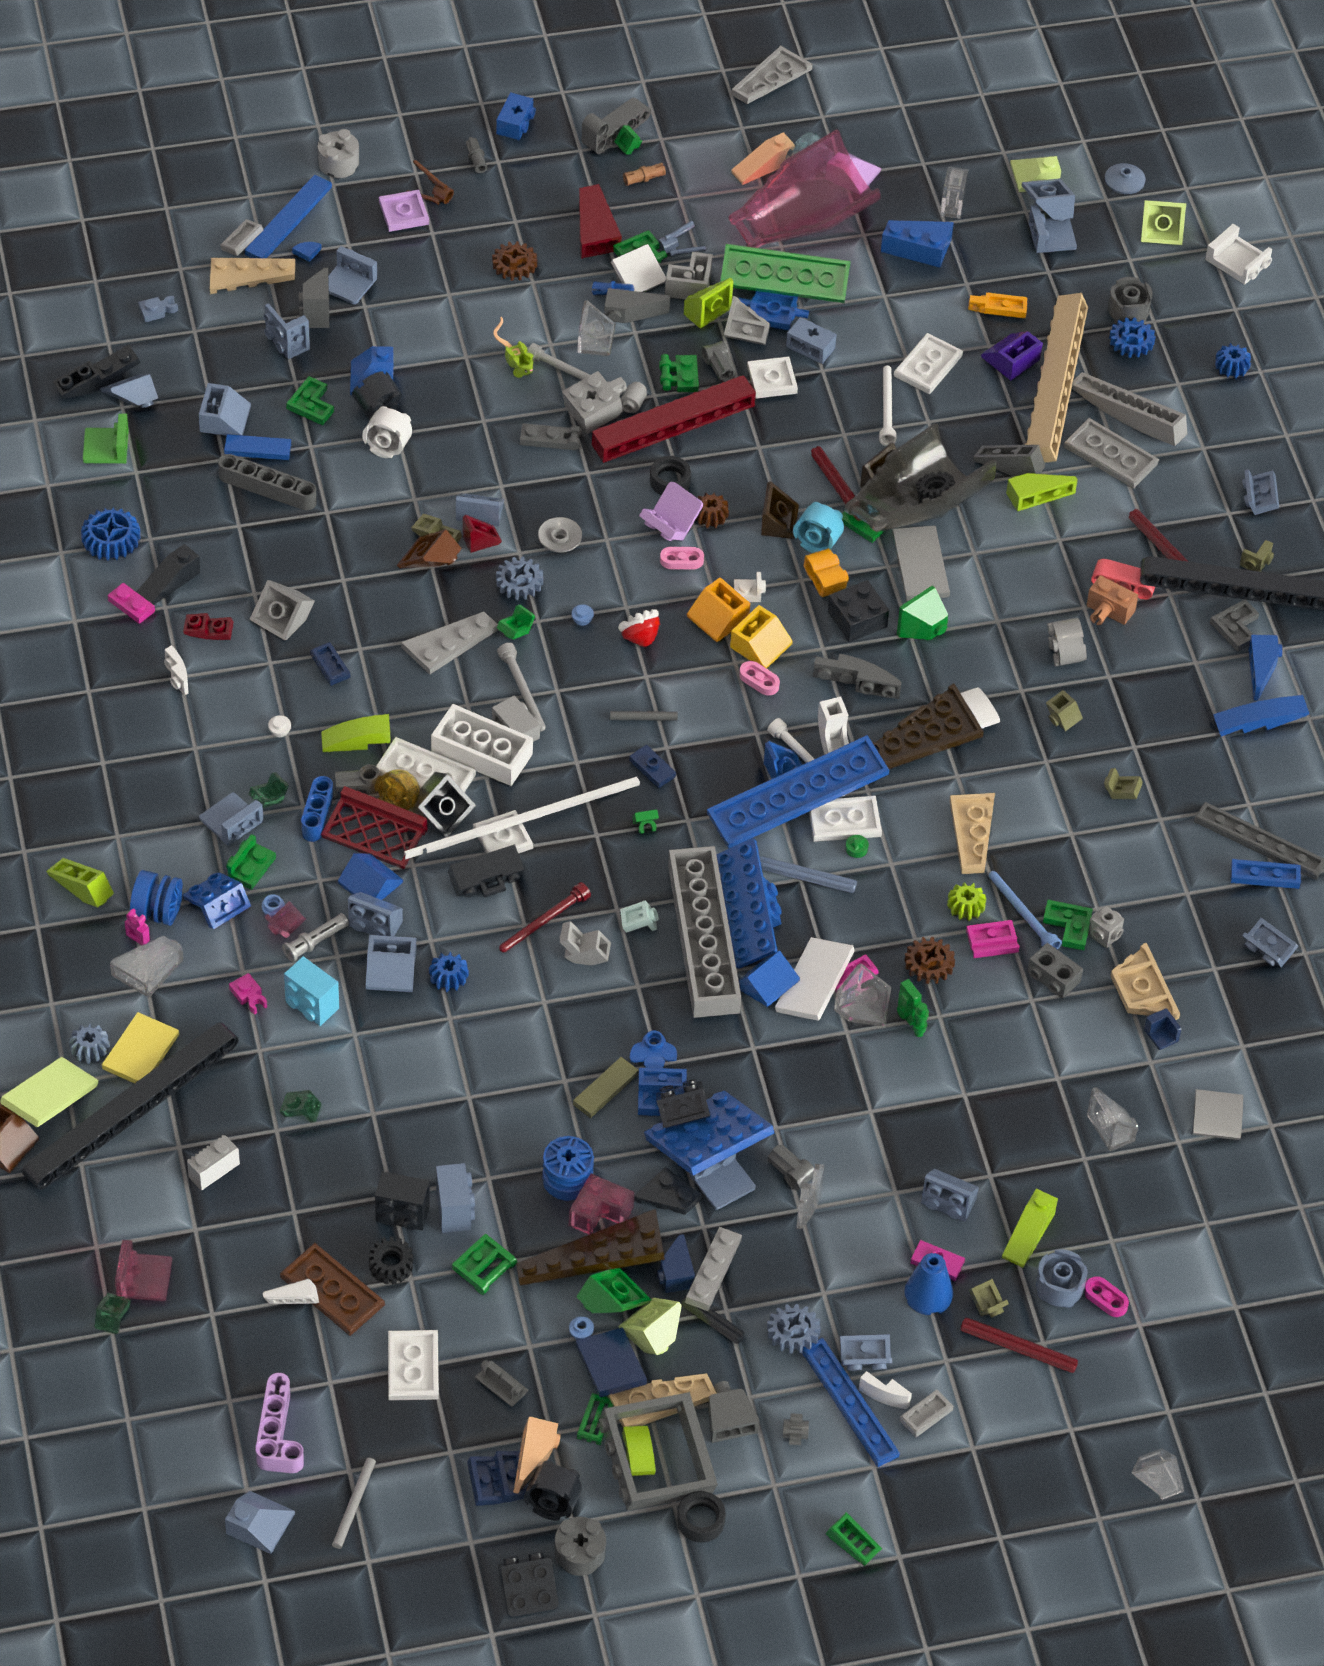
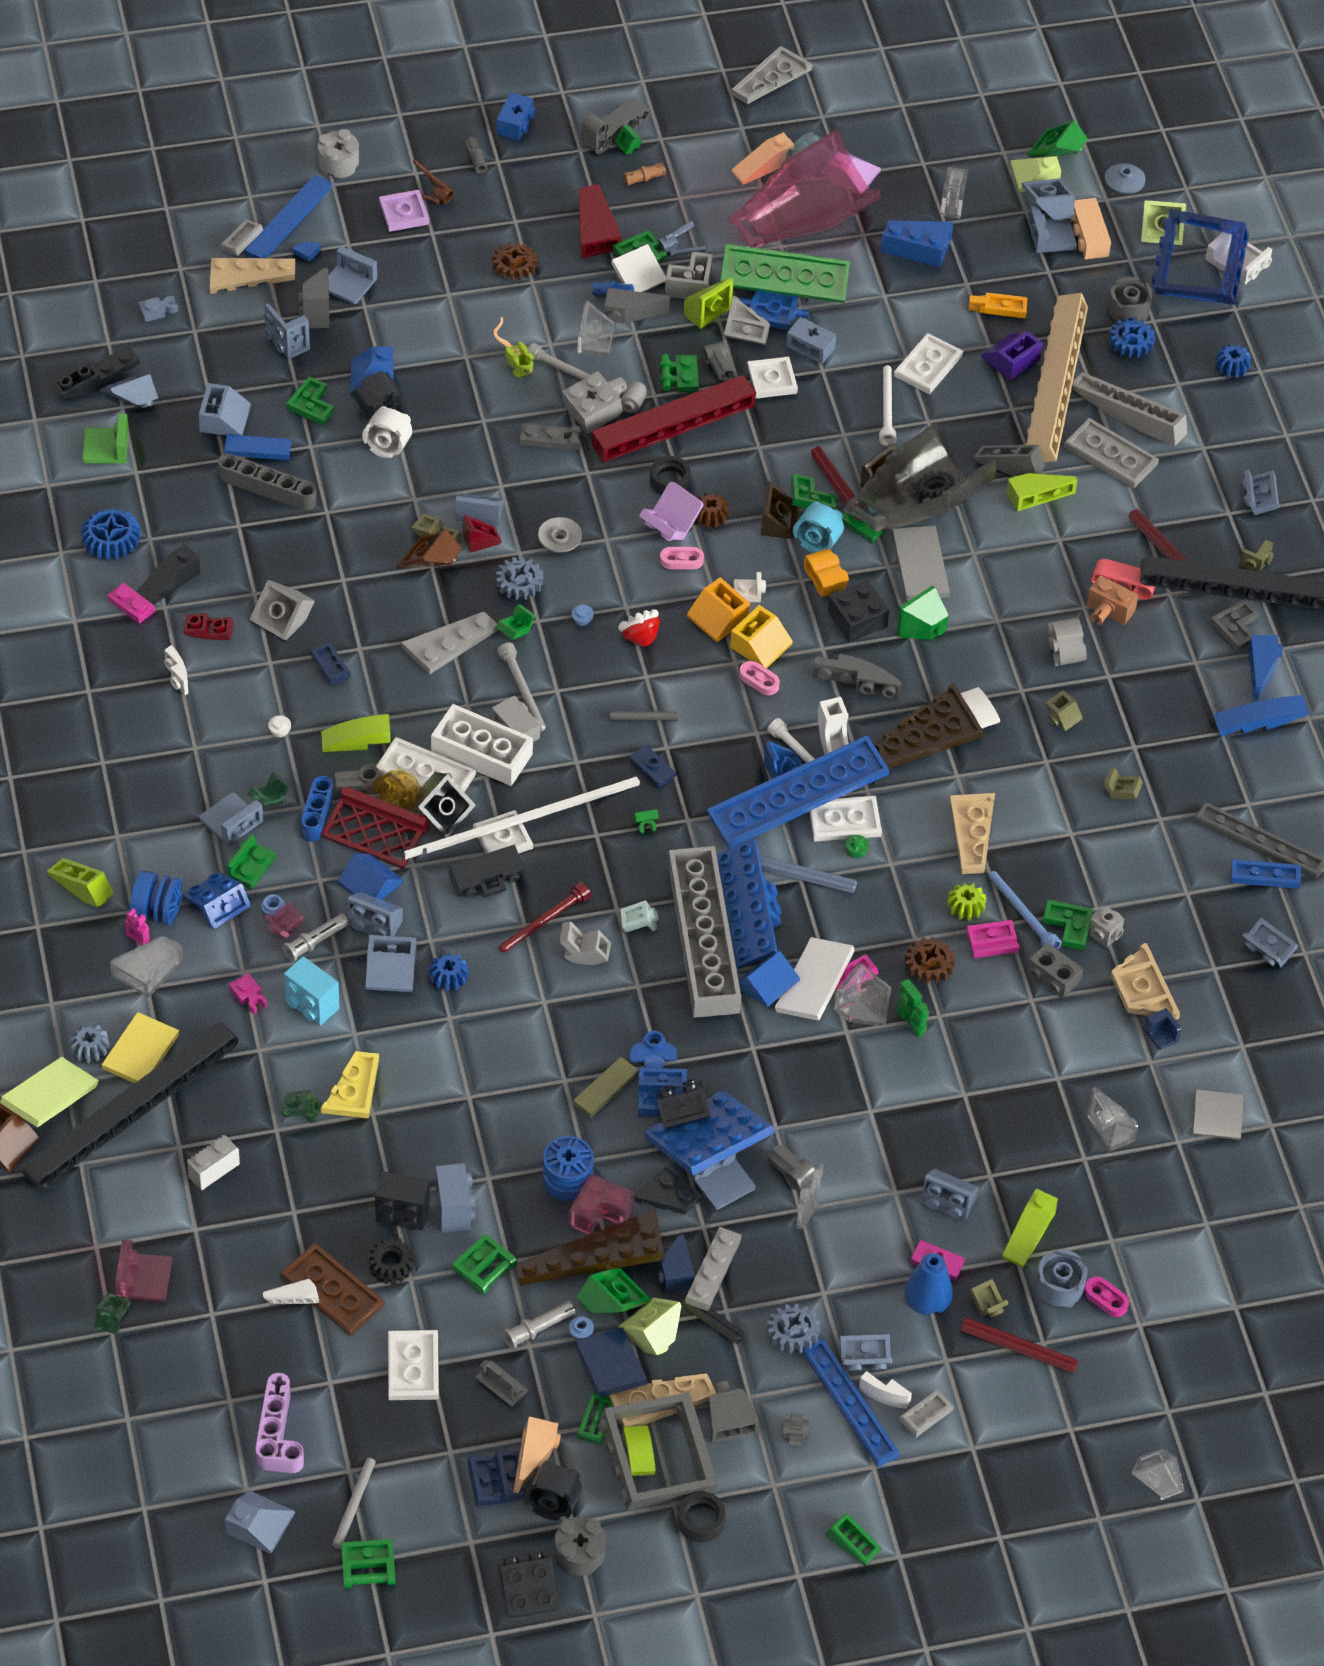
(355, 1088): none -> light yellow wing
(368, 1555): none -> green plate
(529, 1328): none -> light grey pin
(804, 493): none -> green plate
(1059, 141): none -> green slope
(1090, 229): none -> light nougat brick
(1228, 291): none -> clear blue windscreen

